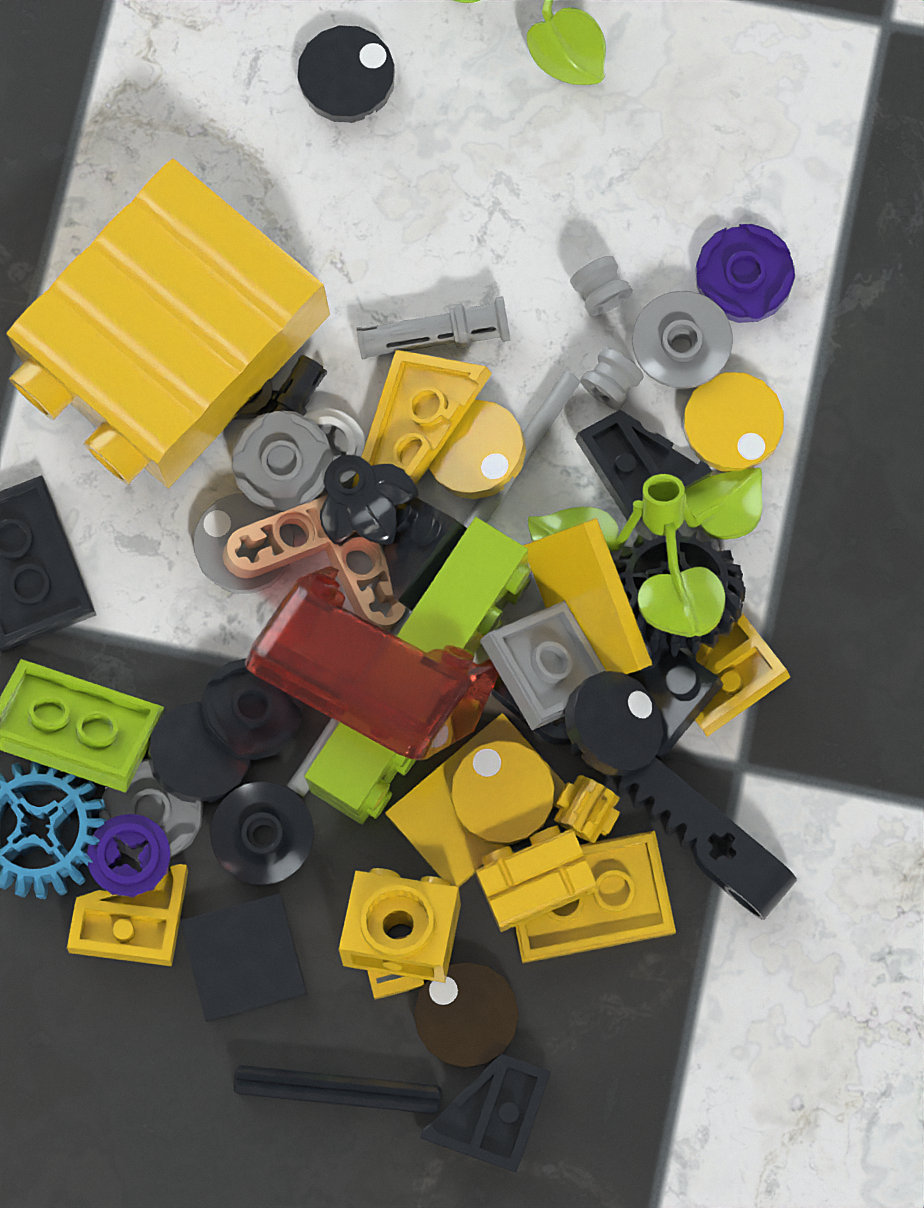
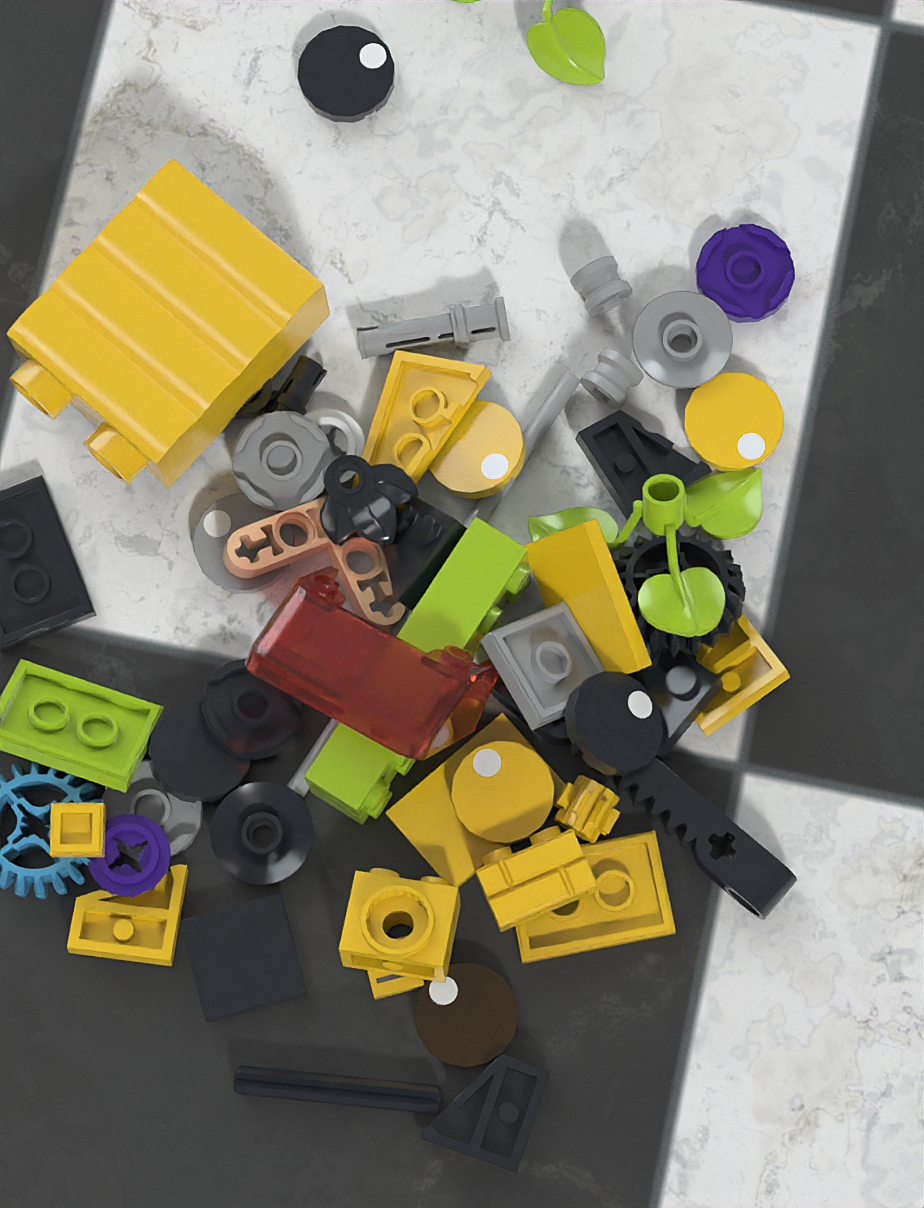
(77, 830): none -> yellow tile

